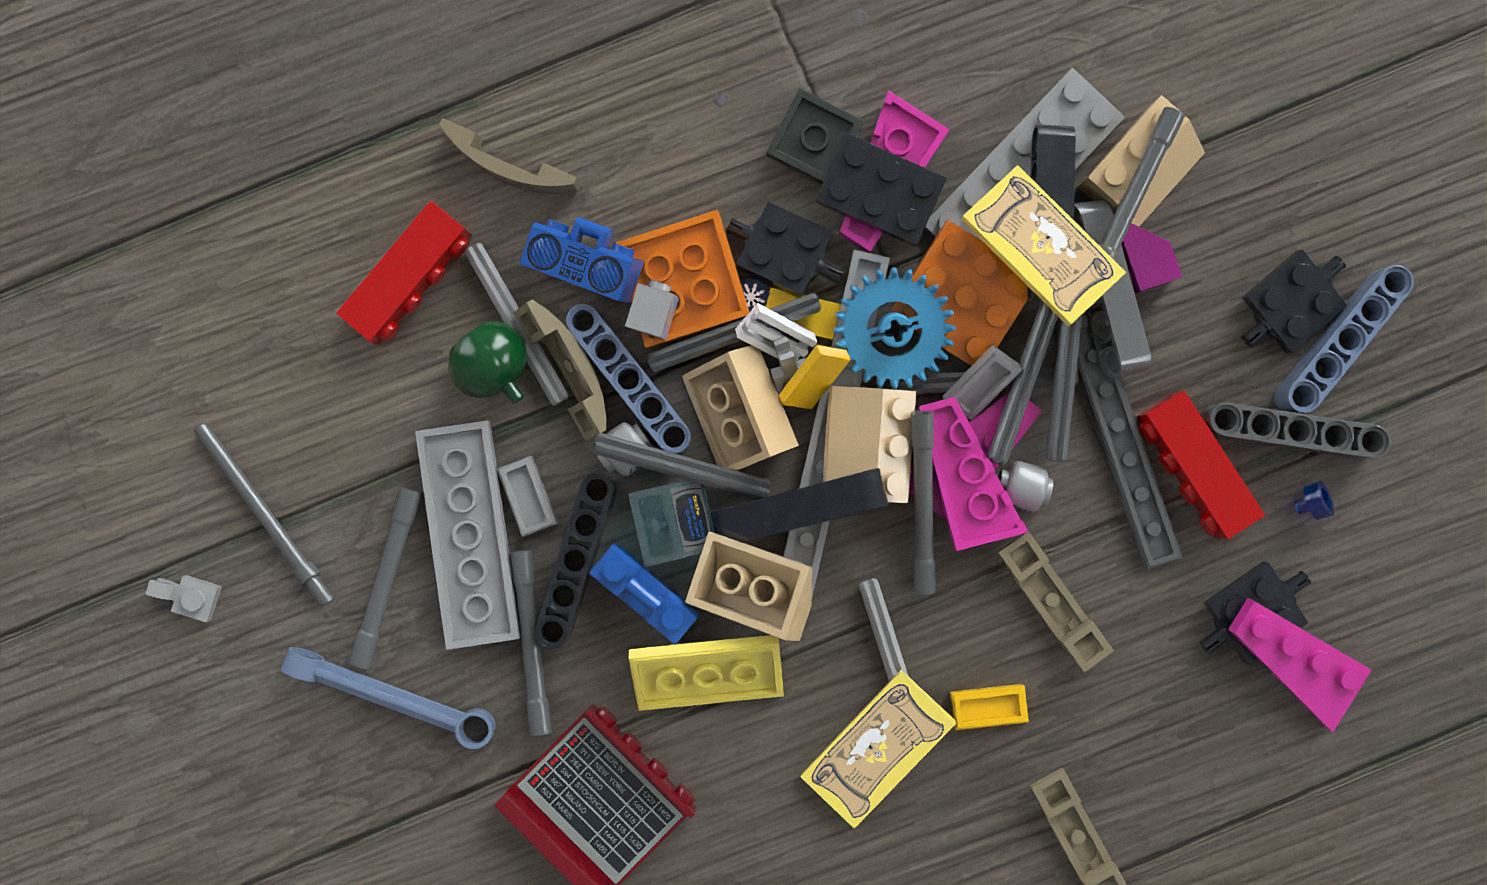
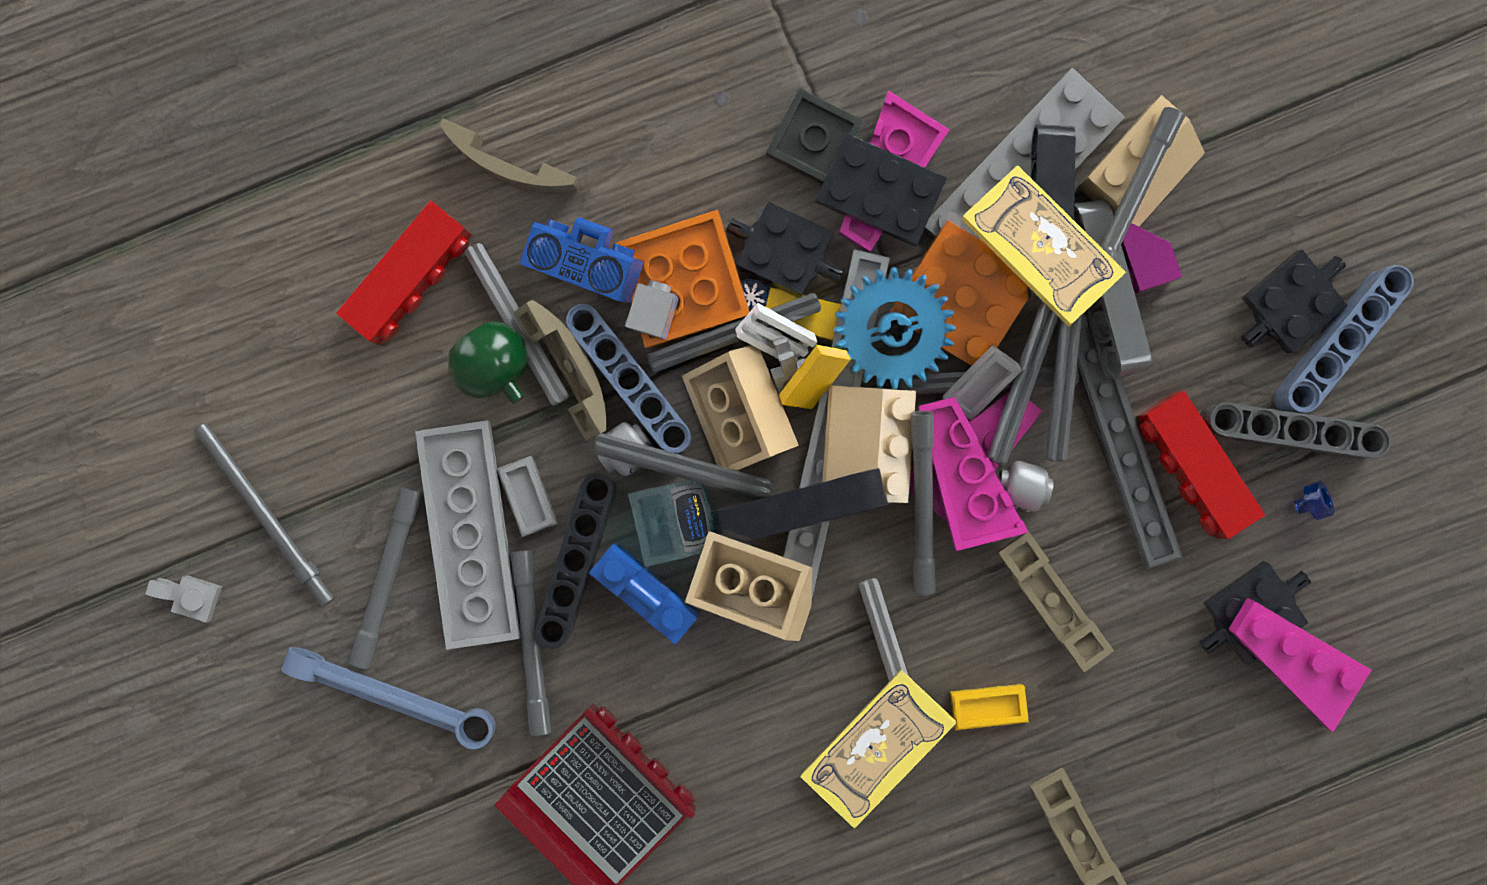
(706, 672): light yellow tile -> none

